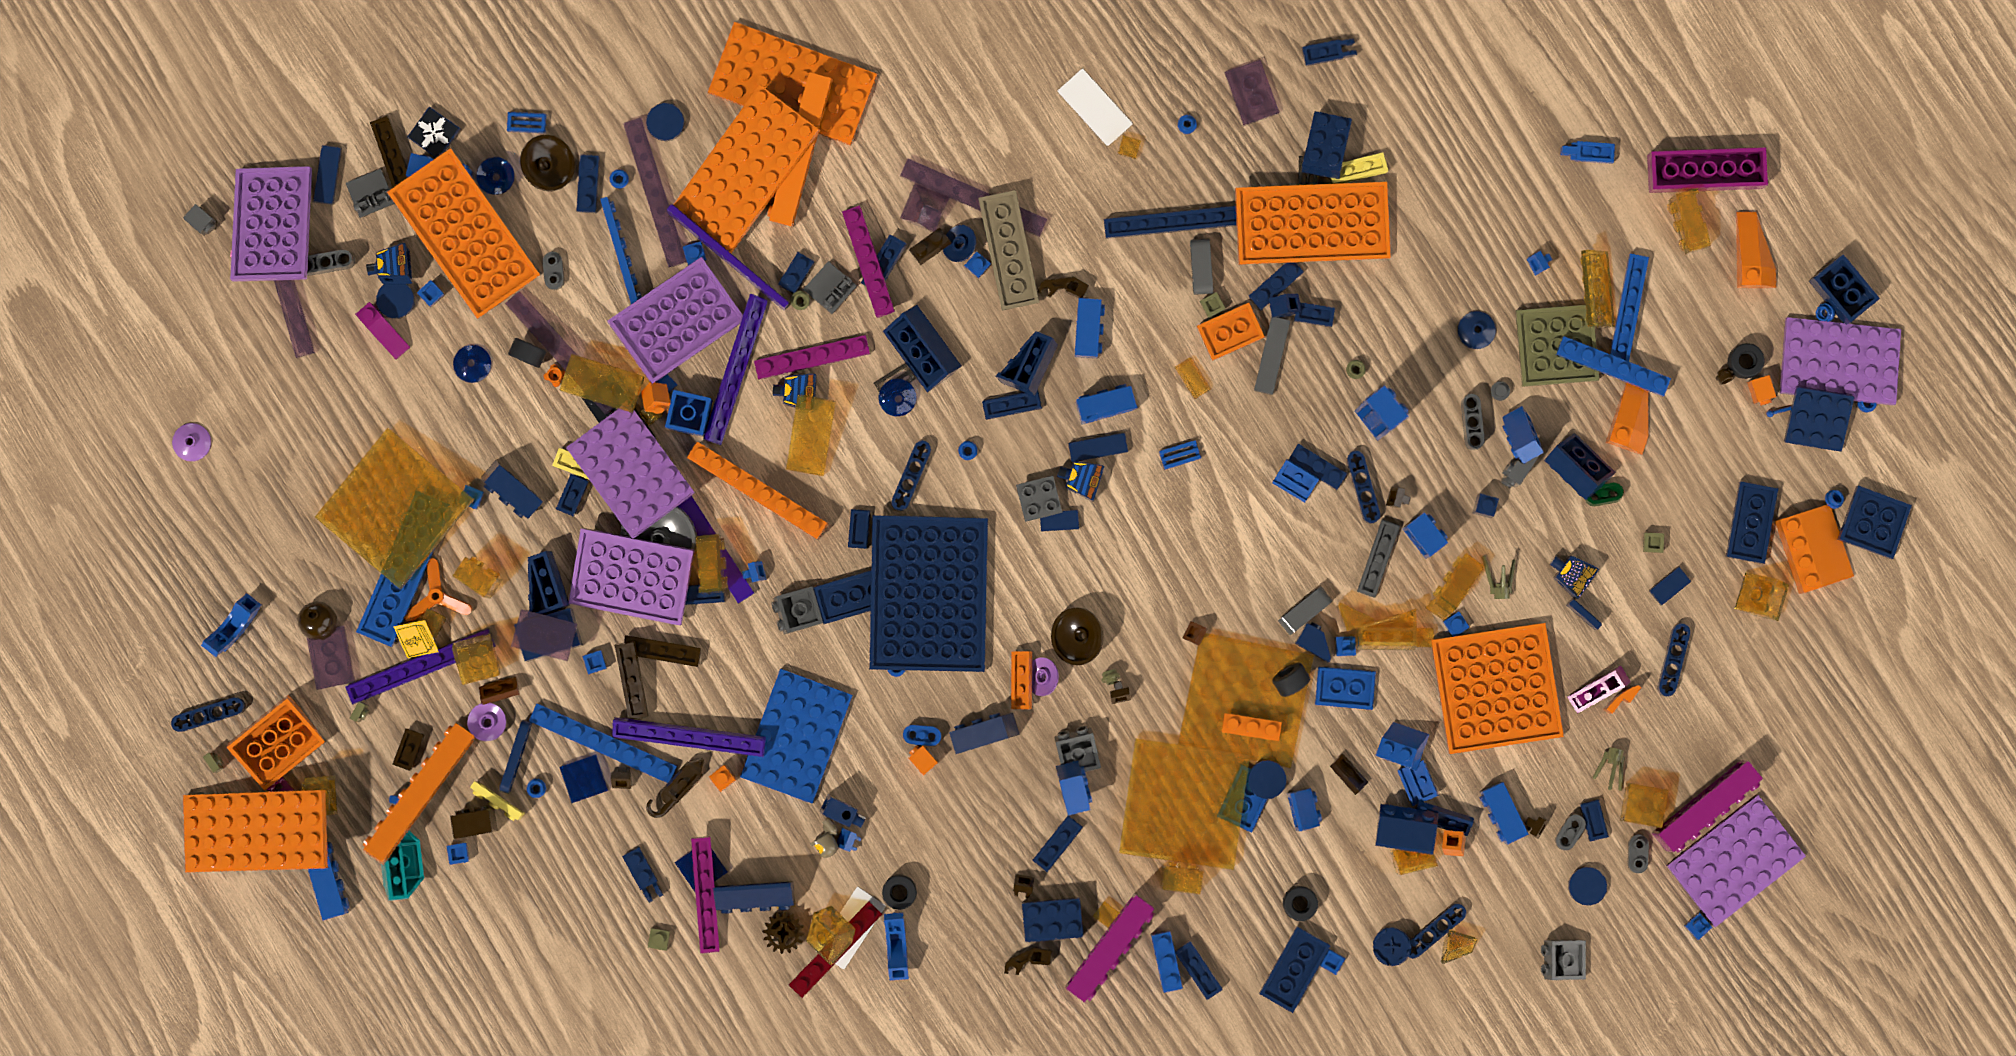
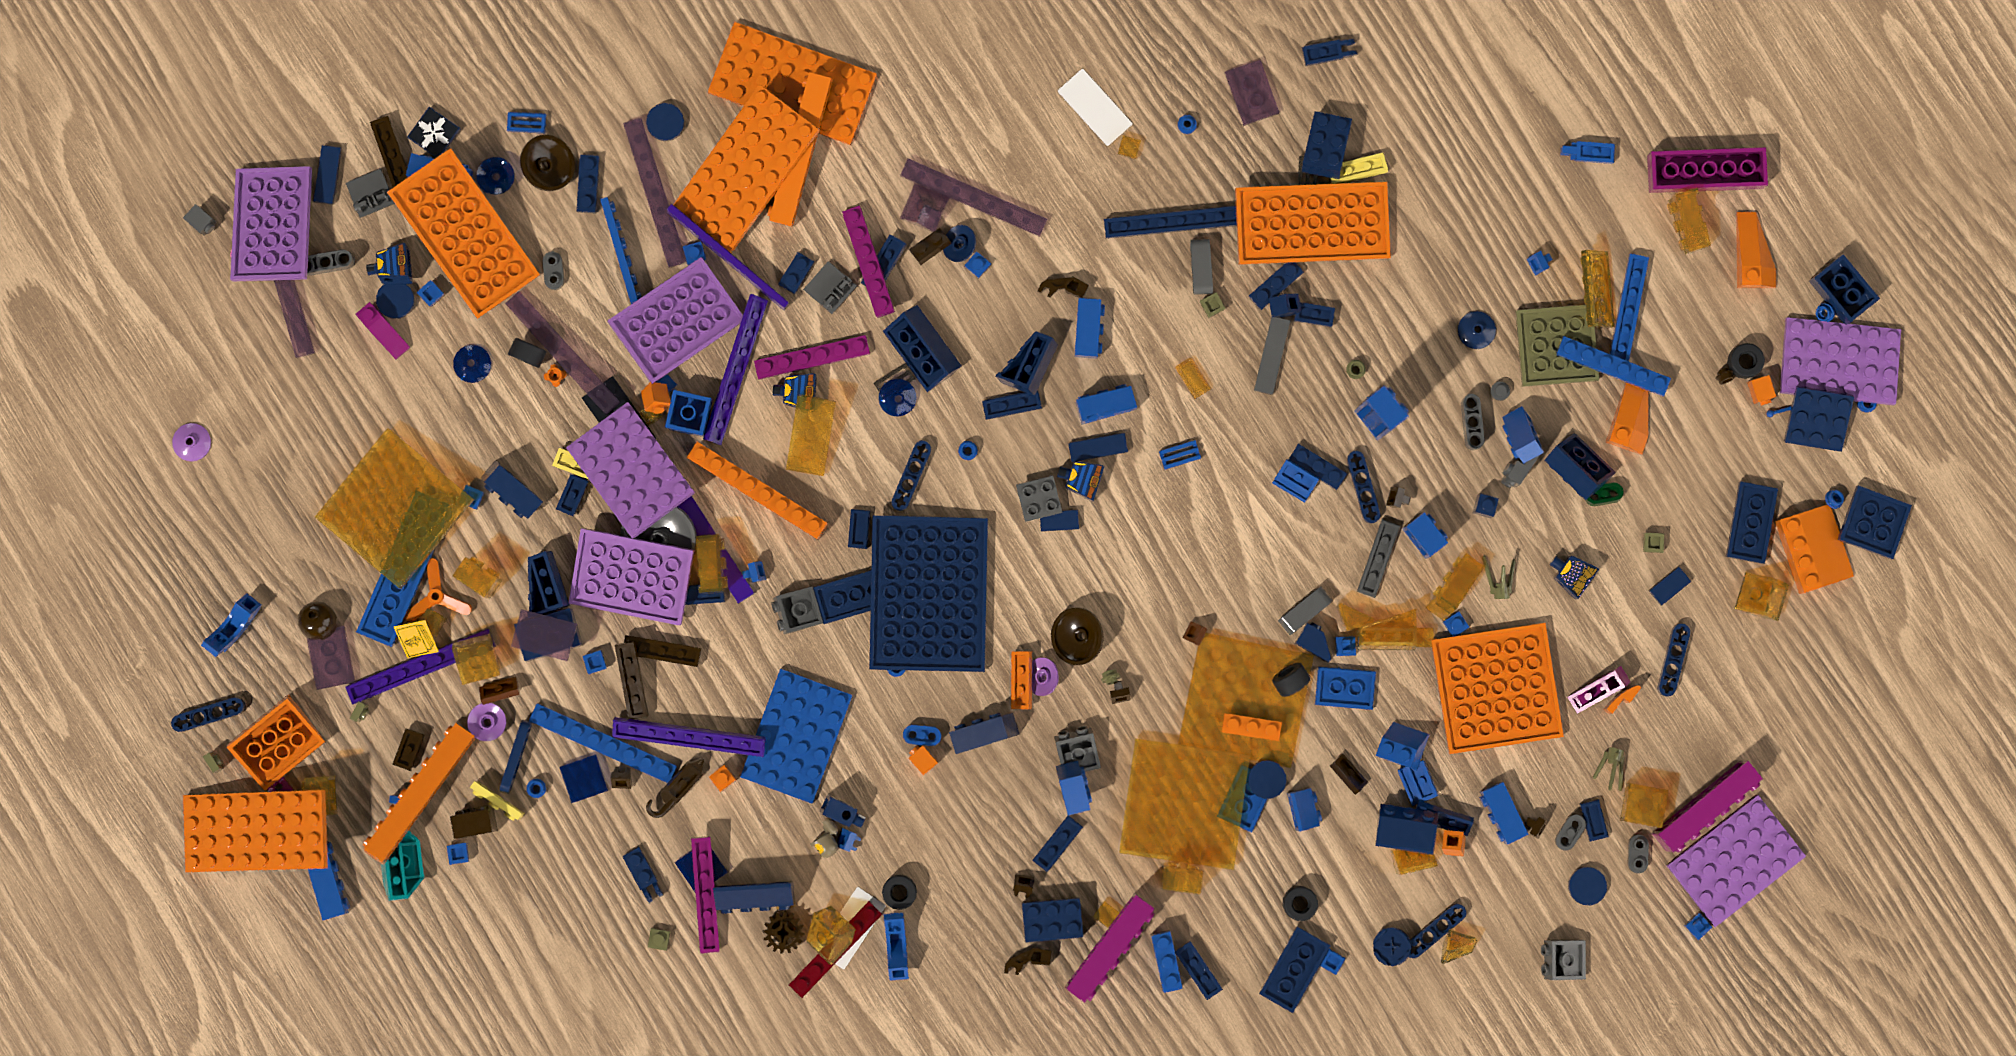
(602, 383): clear yellow plate -> none
(615, 174): blue plate -> none
(806, 300): olive plate -> none
(1008, 250): dark tan plate -> none
(1230, 331): orange plate -> none
(1584, 614): dark blue tile -> none

